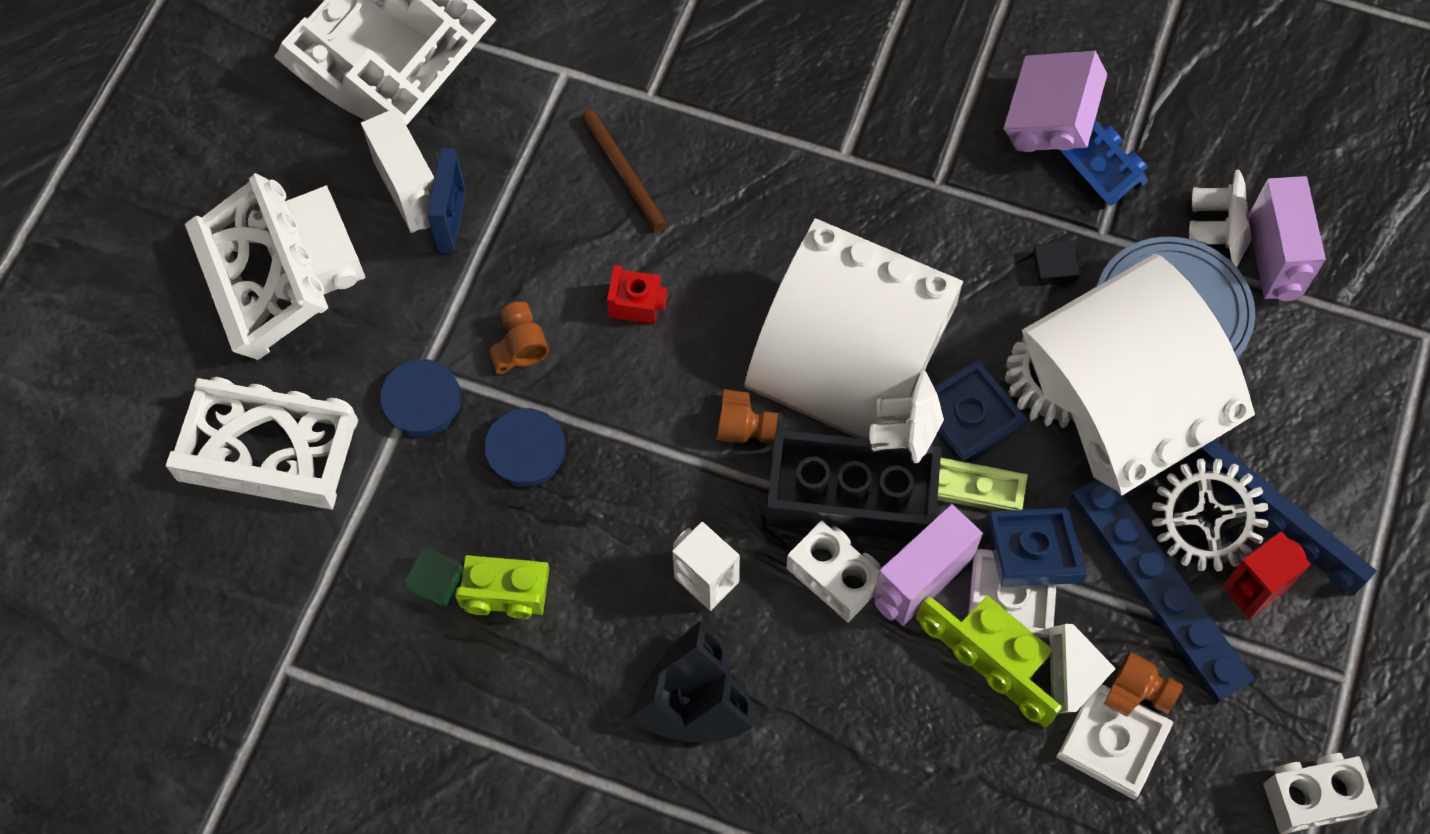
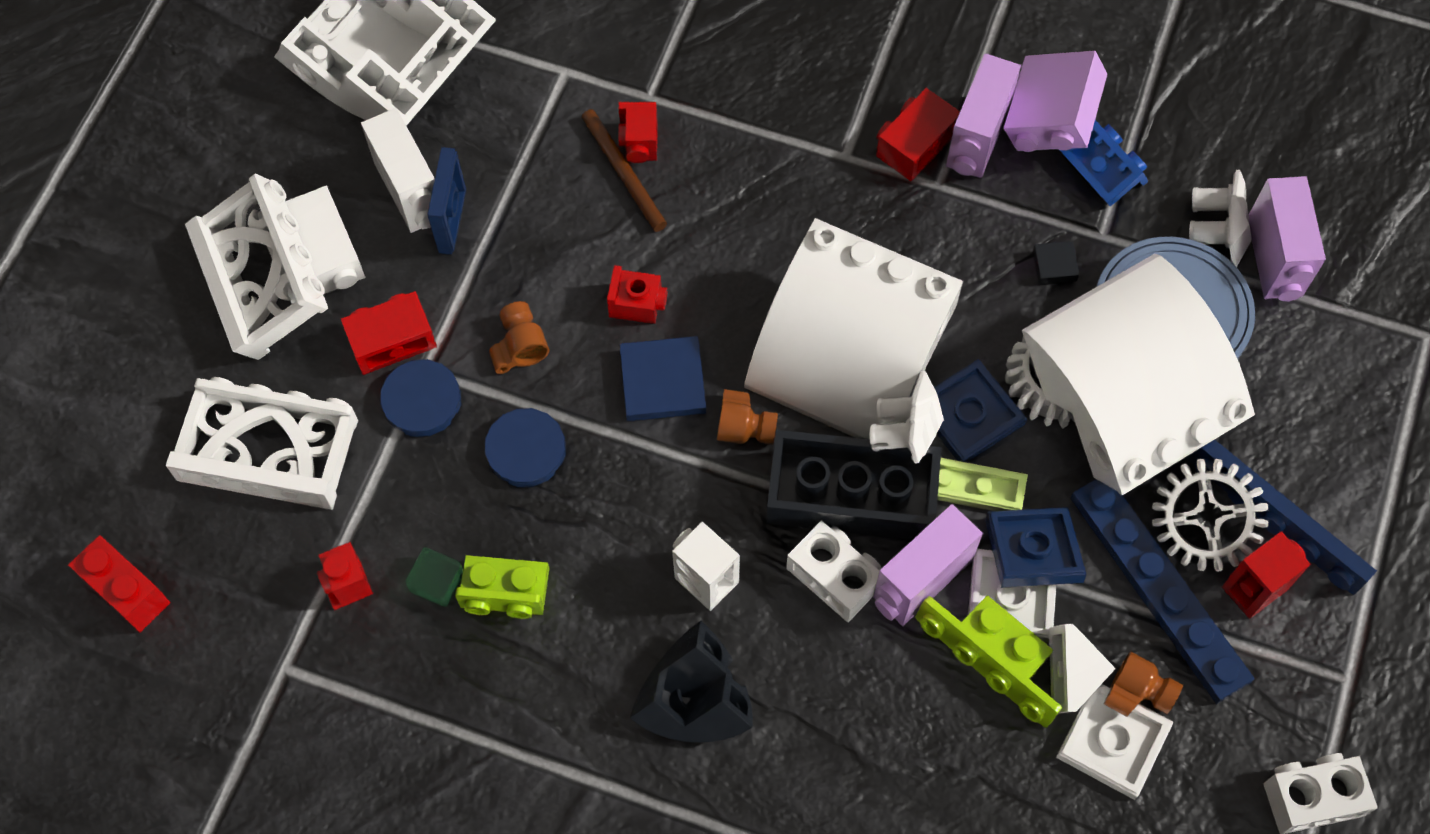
(119, 583): none -> red brick
(343, 576): none -> red brick
(388, 332): none -> red brick
(638, 130): none -> red brick
(662, 378): none -> dark blue tile
(916, 134): none -> red brick
(982, 116): none -> lavender brick

